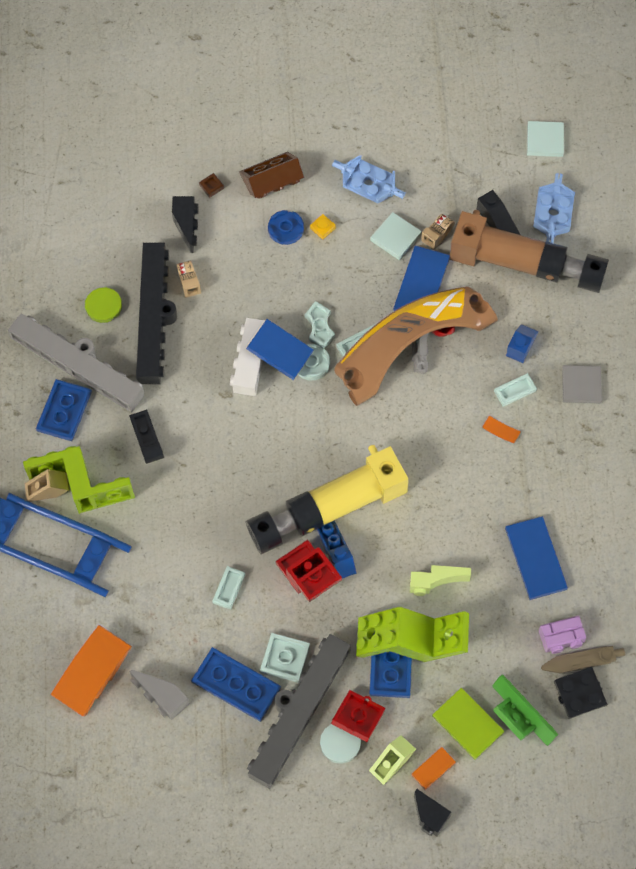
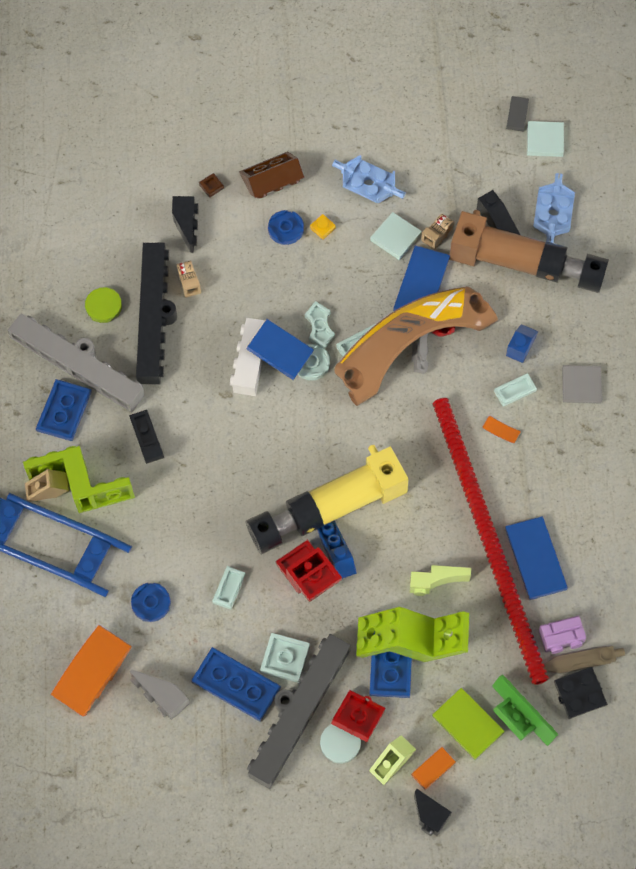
(150, 602): none -> blue tile
(490, 542): none -> red piece
(517, 113): none -> dark grey tile

